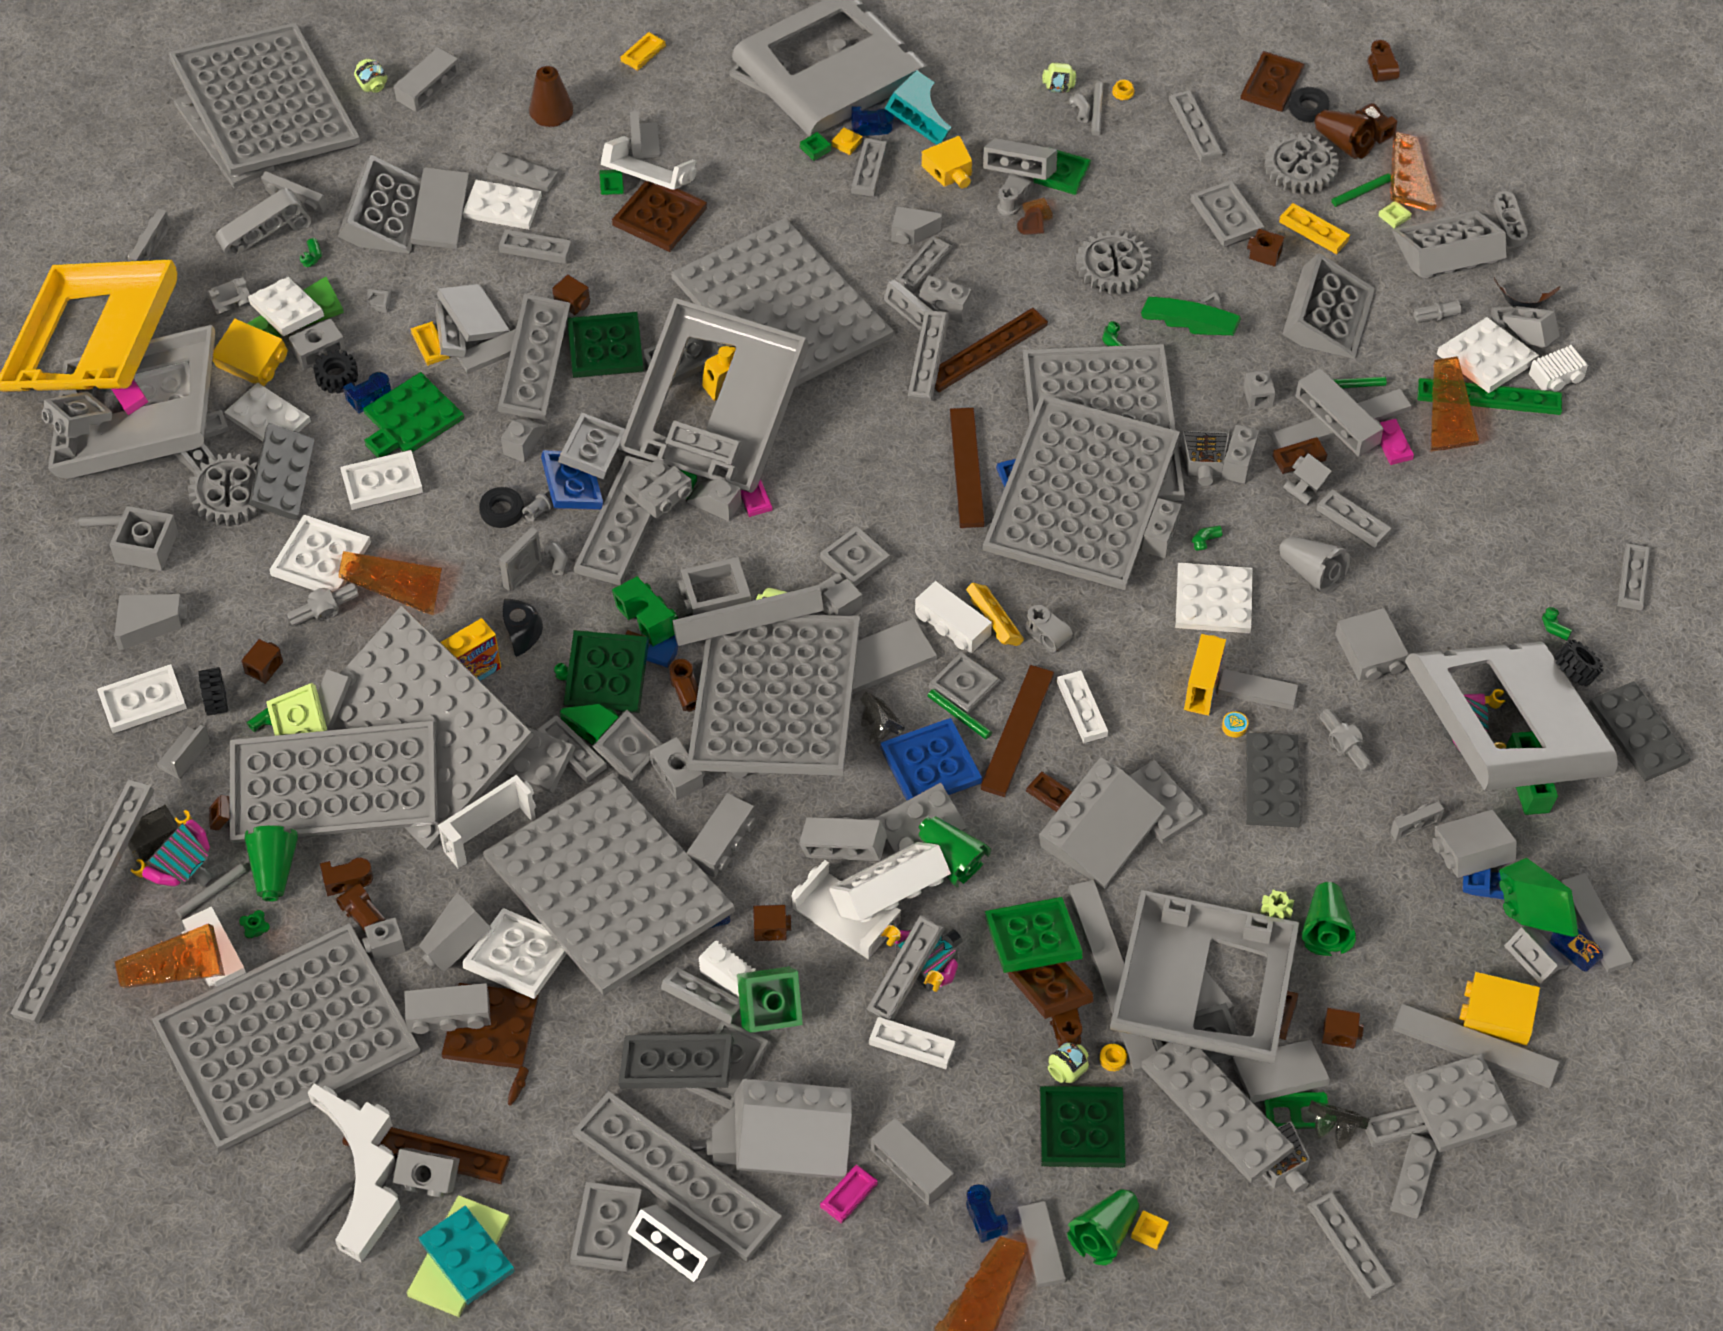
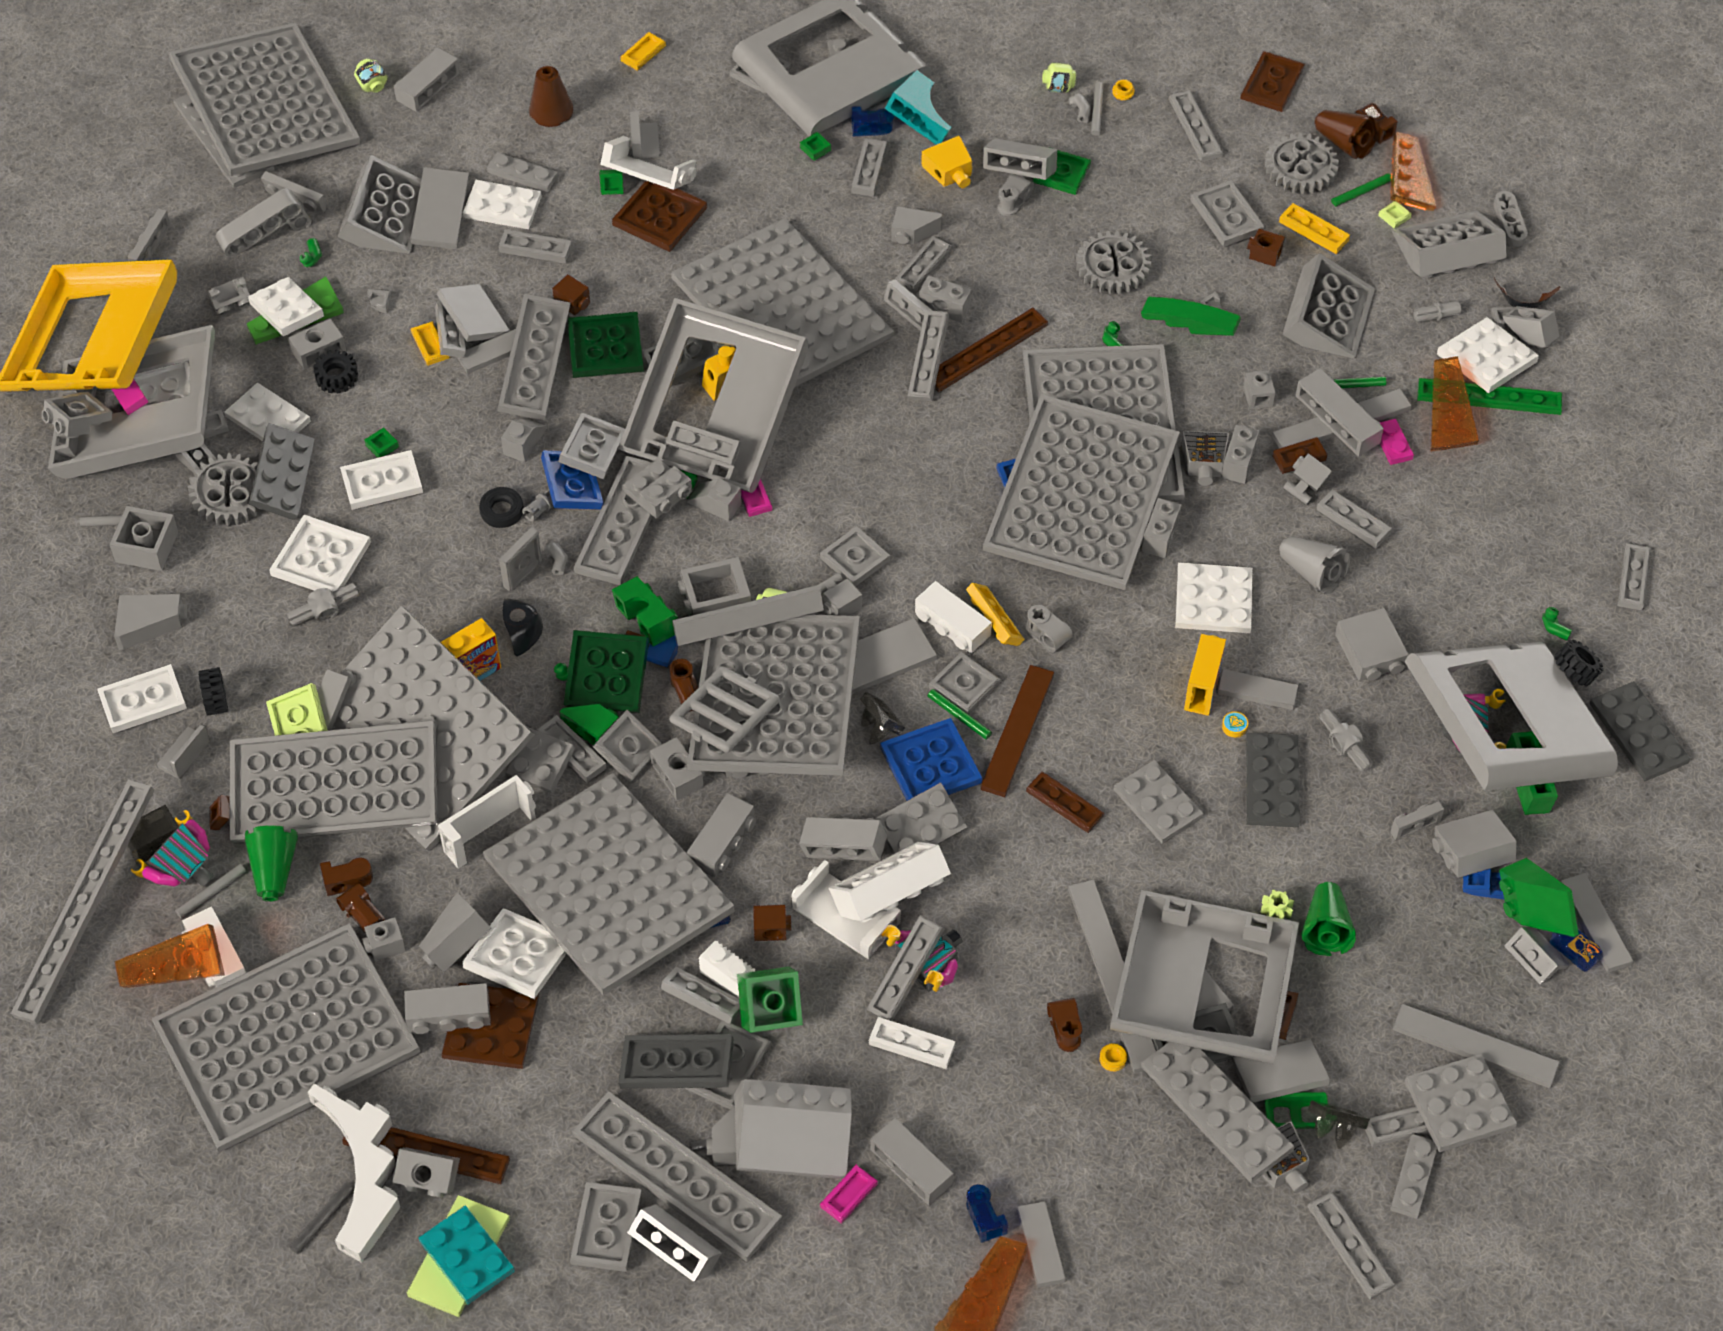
(249, 353): yellow brick -> none
(256, 930): green plate -> none
(261, 719): green arm -> none
(262, 661): reddish brown brick -> none
(367, 391): clear blue leg -> none
(398, 580): clear orange wing -> none
(414, 412): green plate -> none
(518, 1084): reddish brown helmet -> none
(740, 730): none -> light grey bar
(846, 141): yellow plate -> none
(959, 849): green cone -> none
(966, 468): reddish brown tile -> none
(1031, 223): reddish brown tile -> none
(1033, 935): green plate -> none
(1040, 204): clear orange tile -> none
(1052, 988): reddish brown plate -> none
(1068, 1062): head -> none
(1082, 706): white plate -> none
(1082, 1126): dark green plate -> none
(1101, 823): light grey slope -> none
(1104, 1226): green cone -> none
(1149, 1230): yellow plate -> none
(1204, 534): green arm -> none
(1308, 93): black tyre -> none
(1342, 1028): reddish brown brick -> none
(1382, 62): reddish brown piece -> none
(1500, 1008): yellow brick -> none
(1558, 369): white brick -> none

